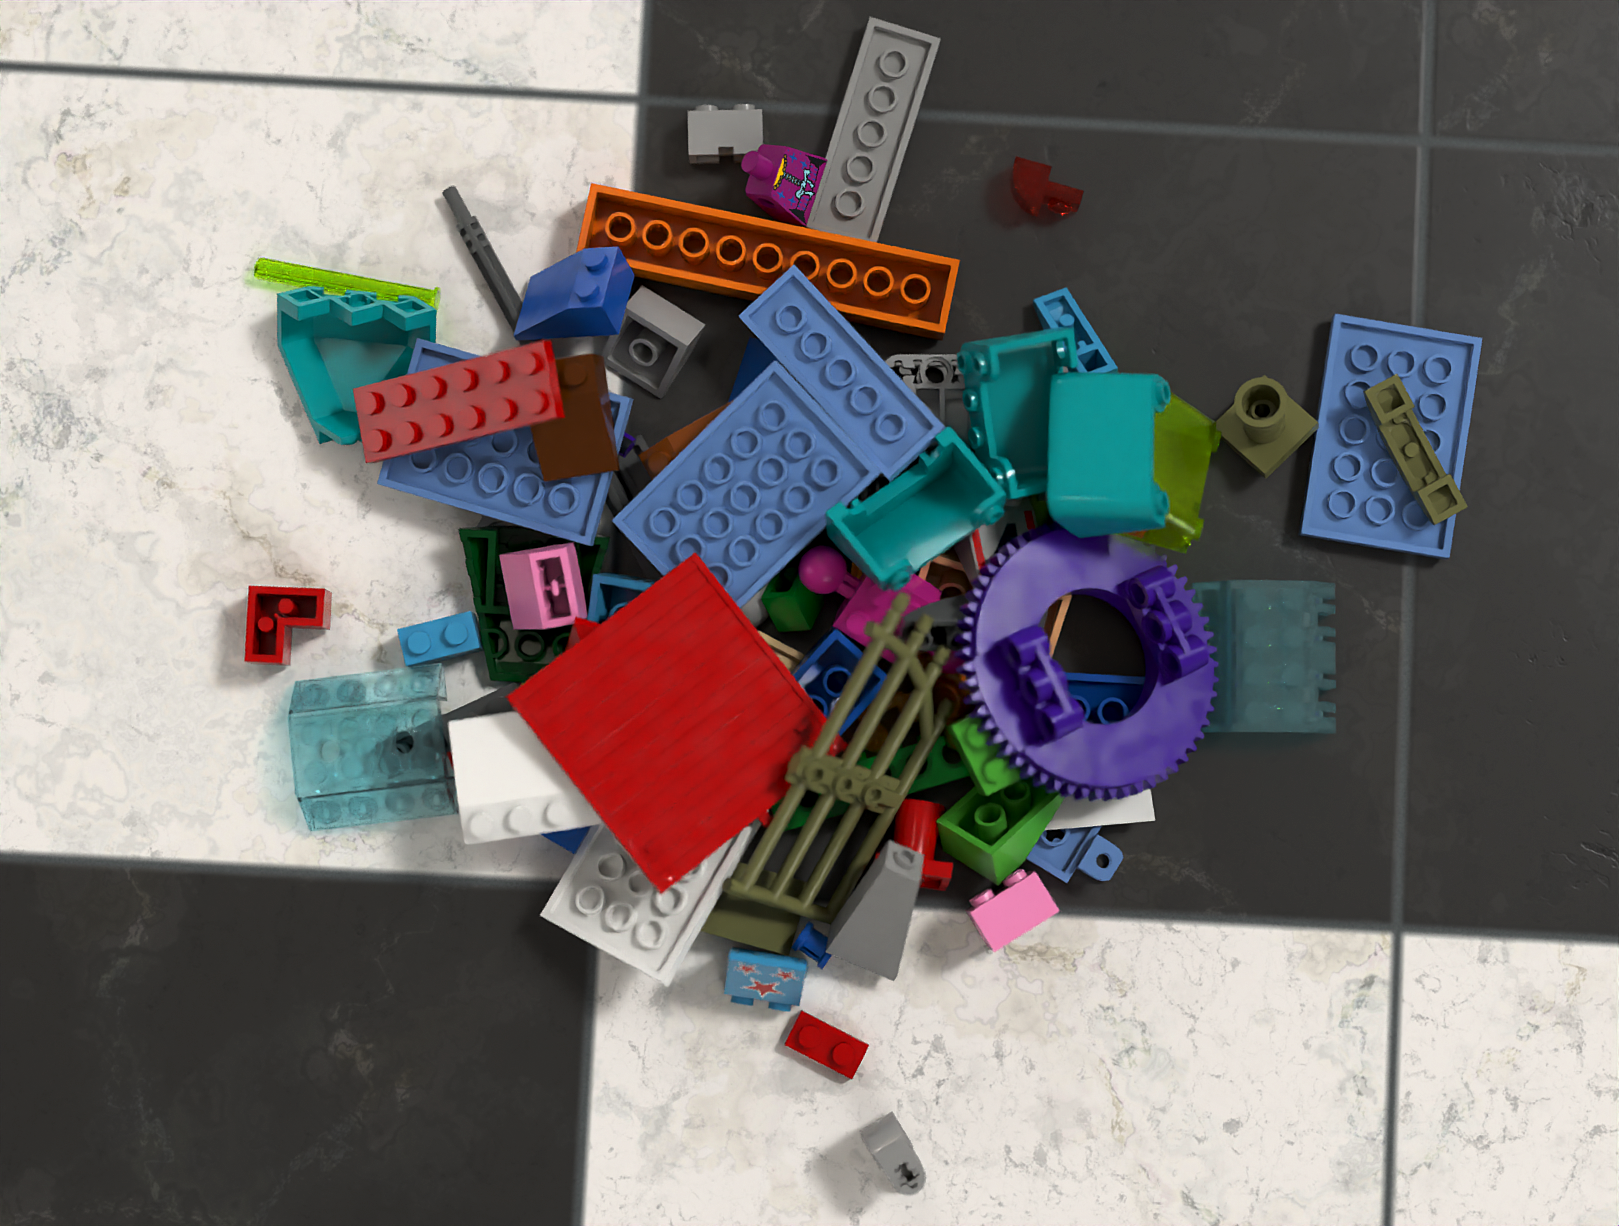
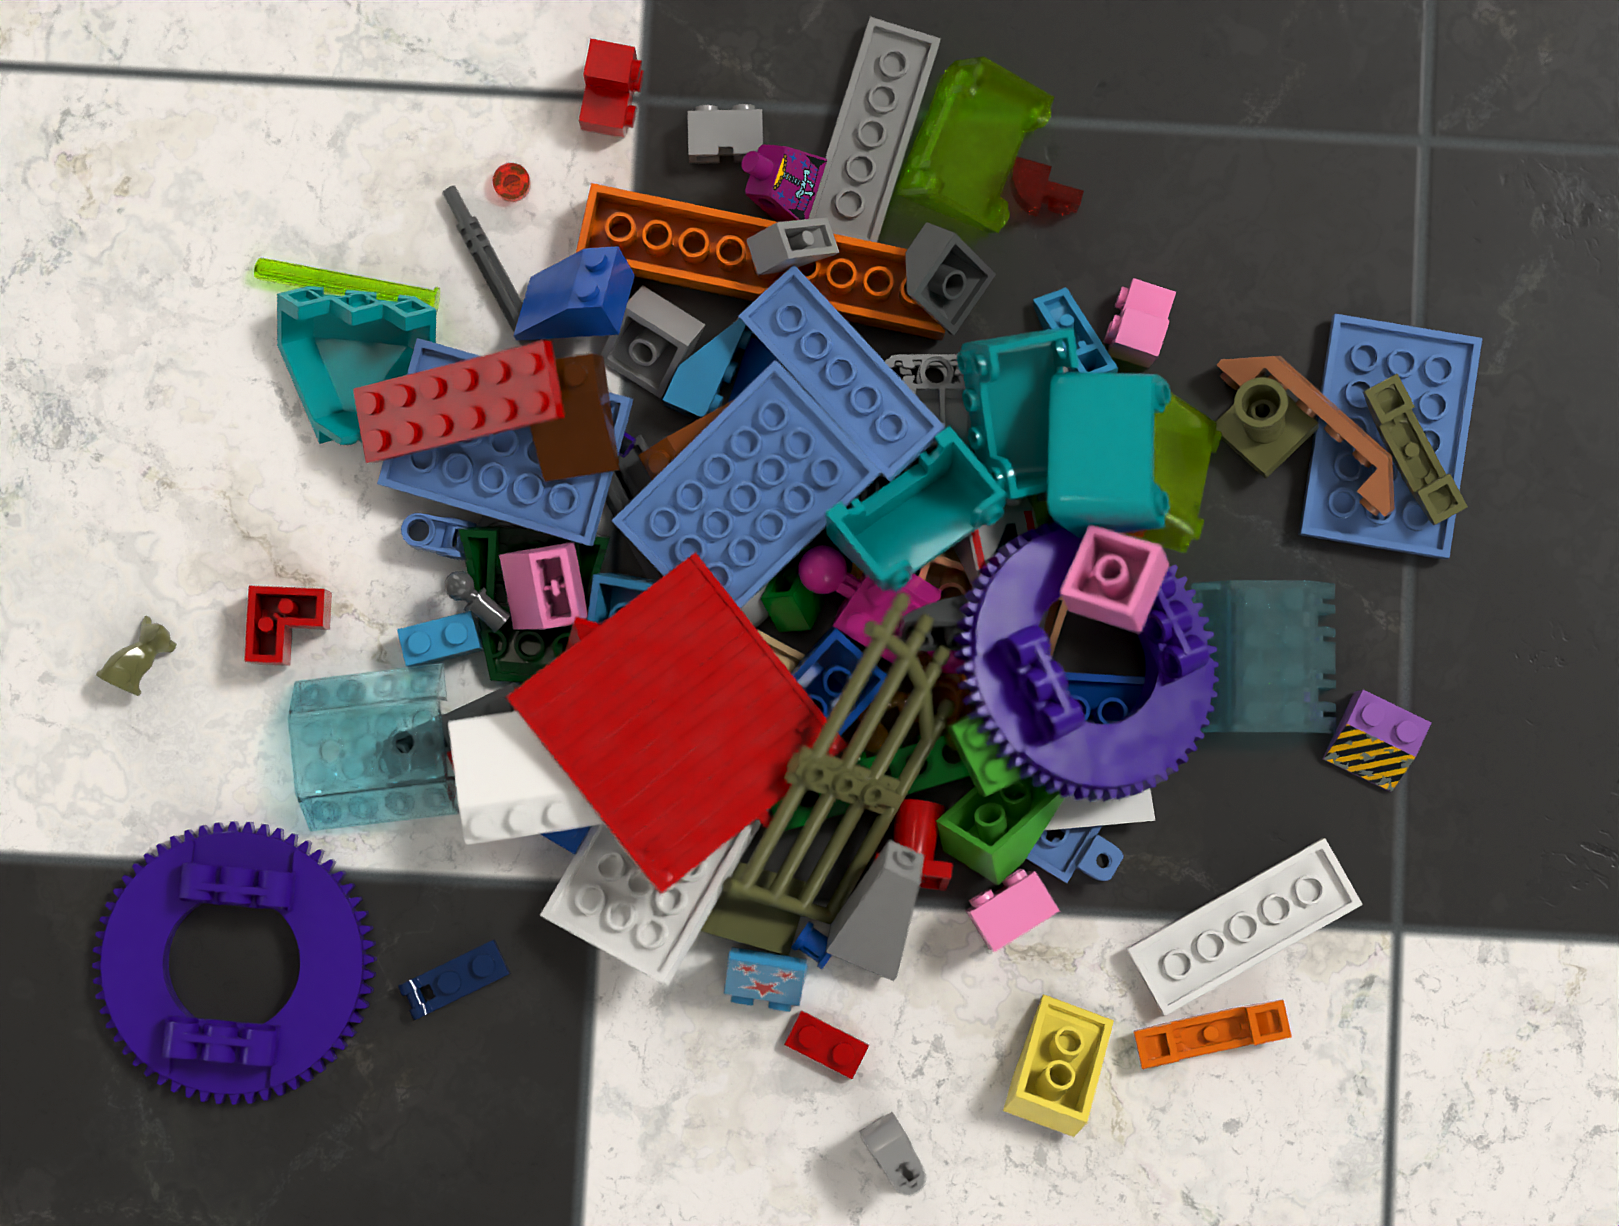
(130, 663): none -> olive animal
(250, 873): none -> dark purple piece
(440, 537): none -> medium blue piece
(455, 978): none -> dark blue plate
(460, 586): none -> dark grey pin
(511, 182): none -> clear red tile
(610, 81): none -> red brick
(701, 376): none -> dark azure slope
(792, 244): none -> light grey slope
(945, 276): none -> dark grey slope
(972, 142): none -> clear neon green windscreen
(1059, 1066): none -> light yellow slope
(1114, 578): none -> bright pink brick
(1142, 323): none -> bright pink brick
(1212, 1033): none -> orange slope
(1244, 926): none -> white plate
(1376, 740): none -> slope
(1379, 487): none -> nougat slope

